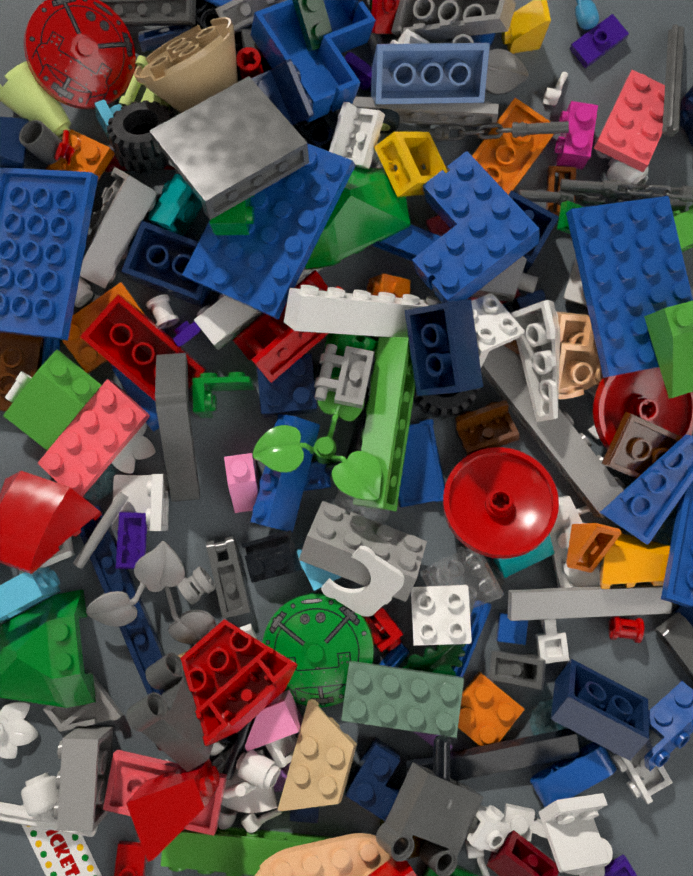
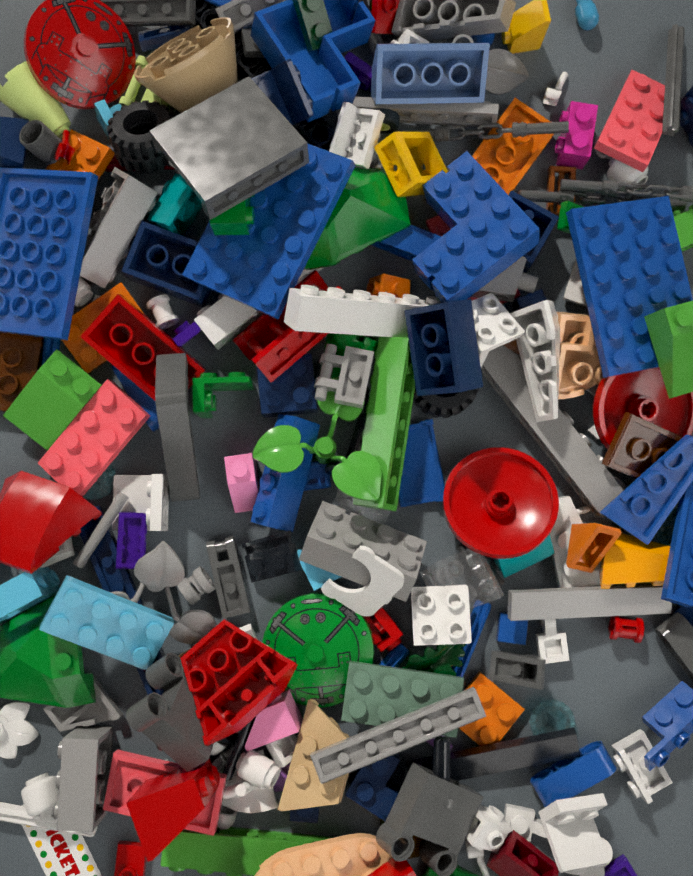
(21, 381): white piece -> none
(106, 623): none -> medium azure plate
(136, 449): white plate -> none
(249, 62): red bush -> none
(252, 823): white hand -> none
(397, 735): none -> light grey tile
(486, 427): reddish brown bracket -> none
(599, 41): dark purple plate -> none
(600, 710): dark blue brick -> none

